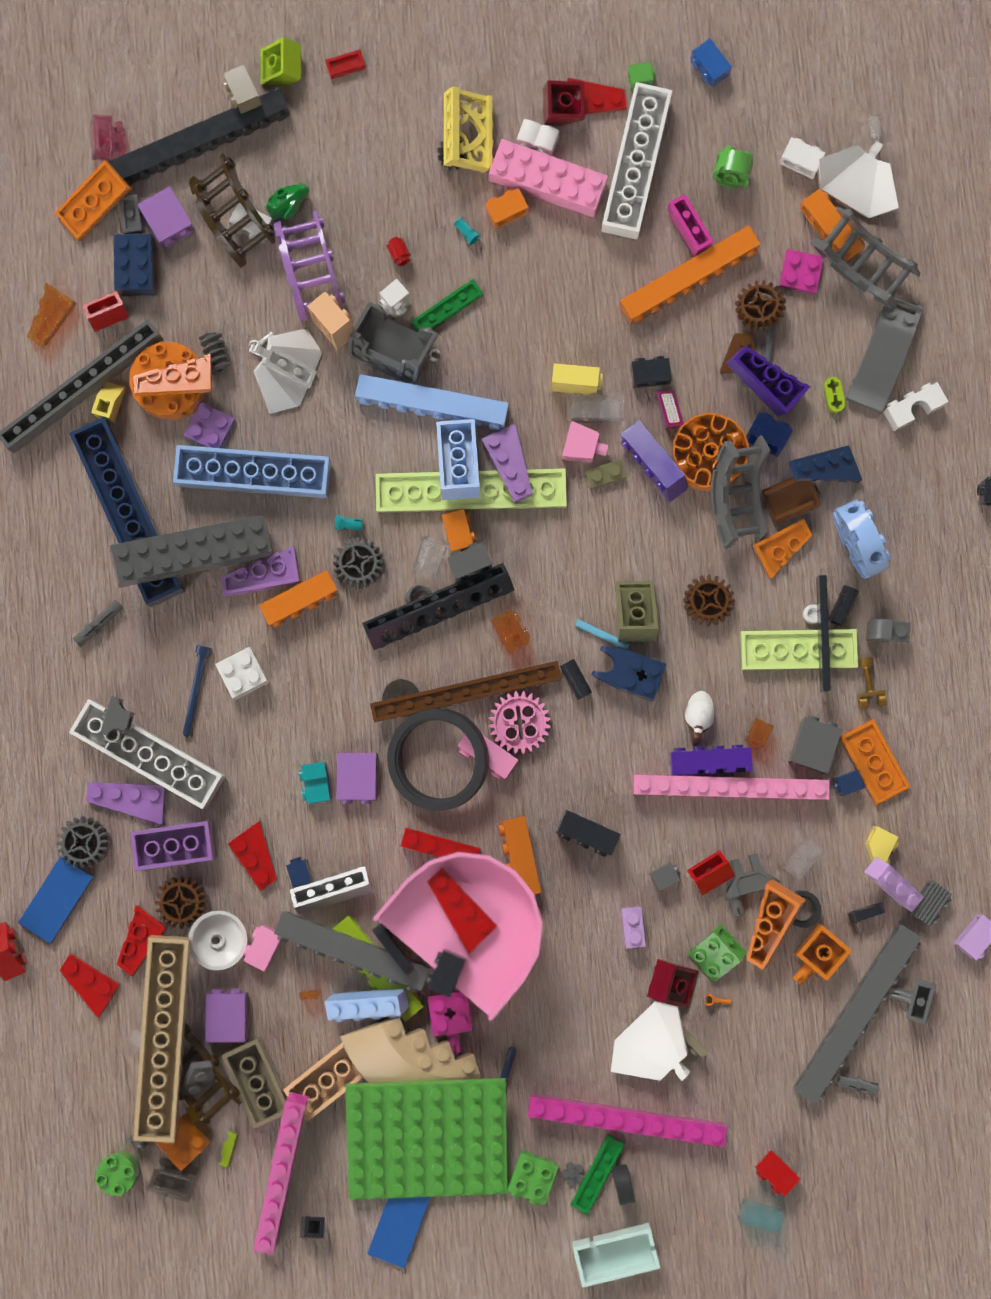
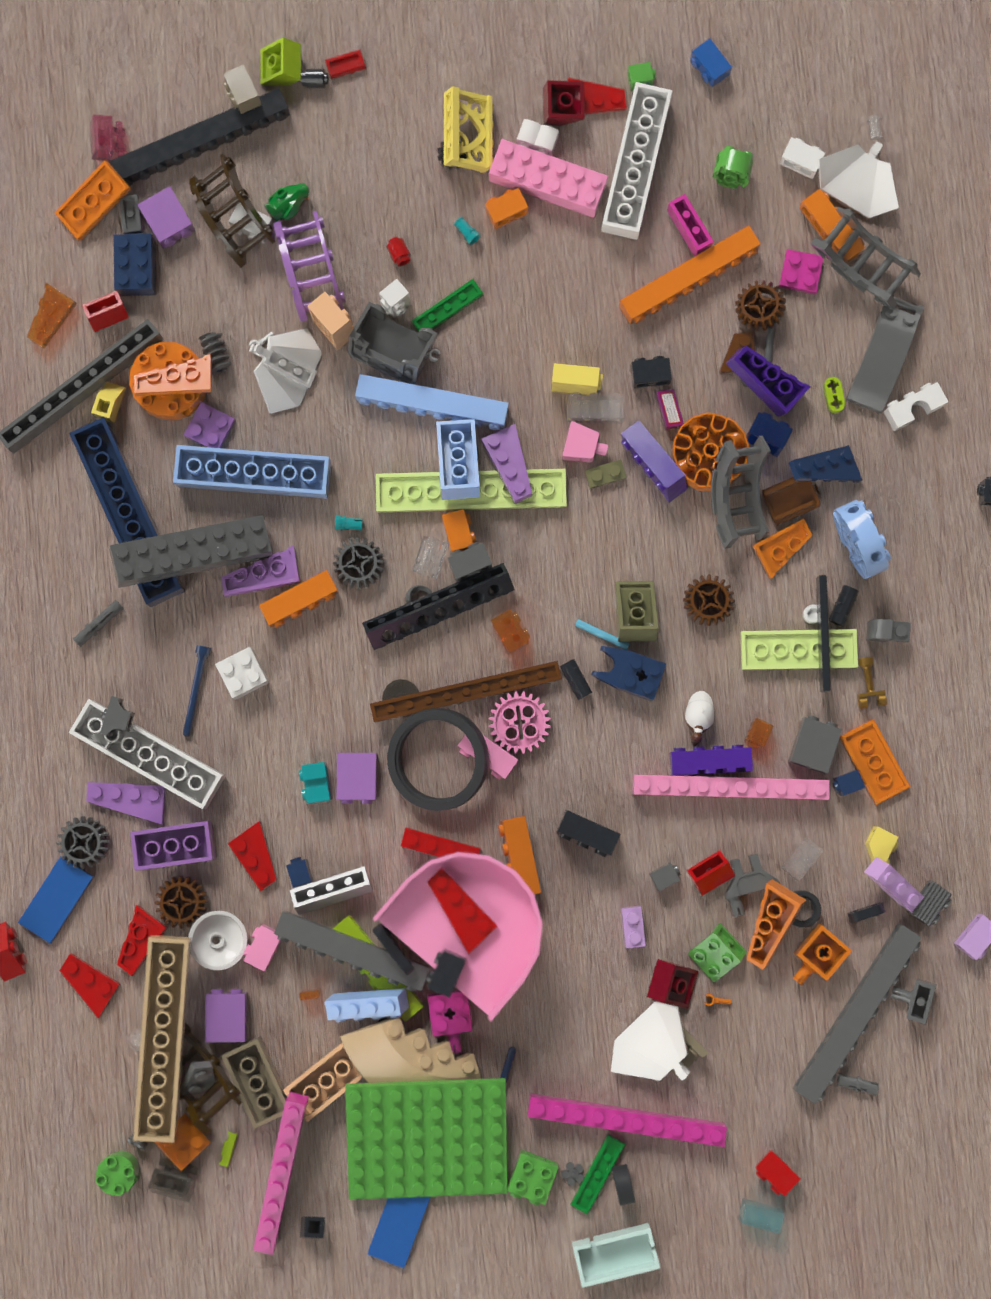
(314, 78): none -> black brick

